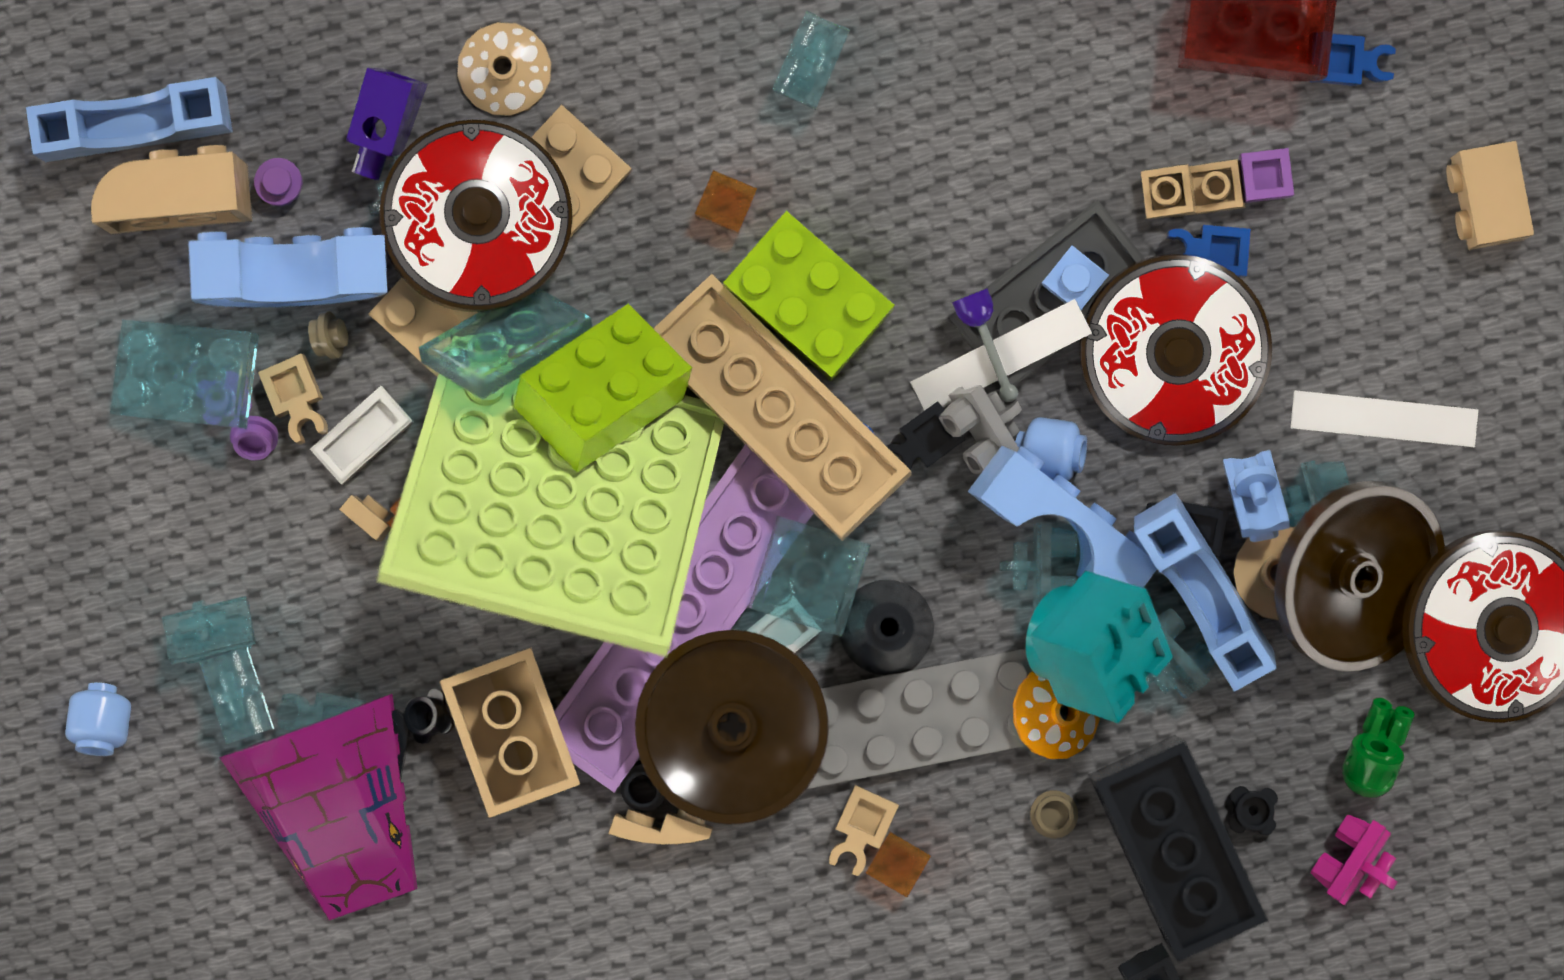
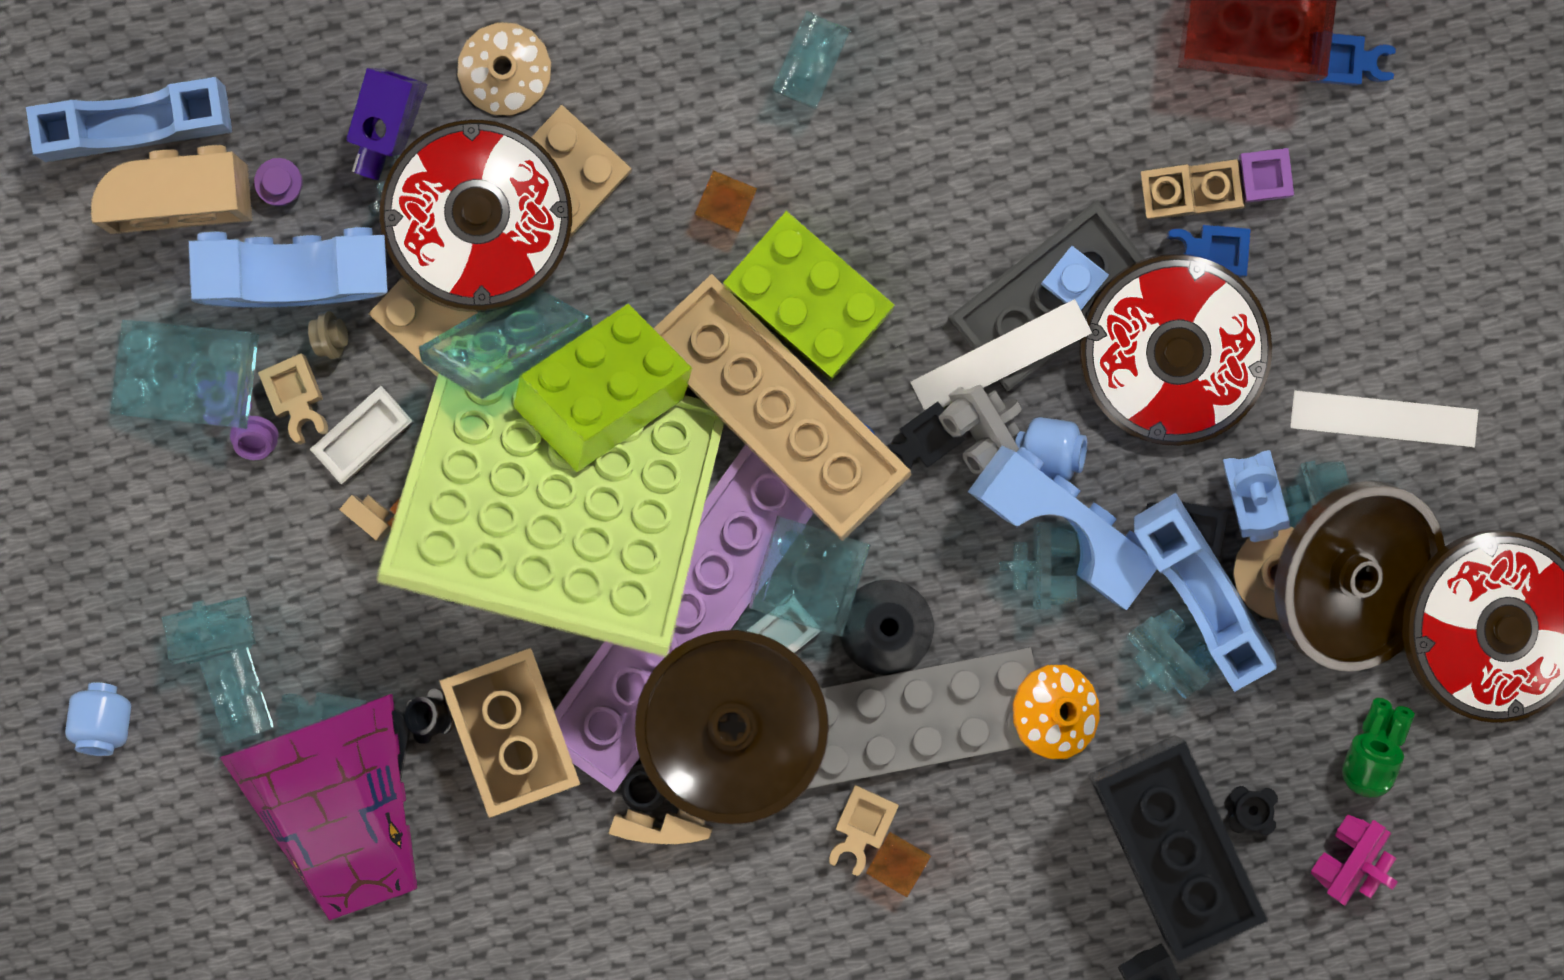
(975, 312): hinge -> none
(1054, 814): dark tan plate -> none
(1097, 644): teal piece -> none
(1490, 195): tan brick -> none

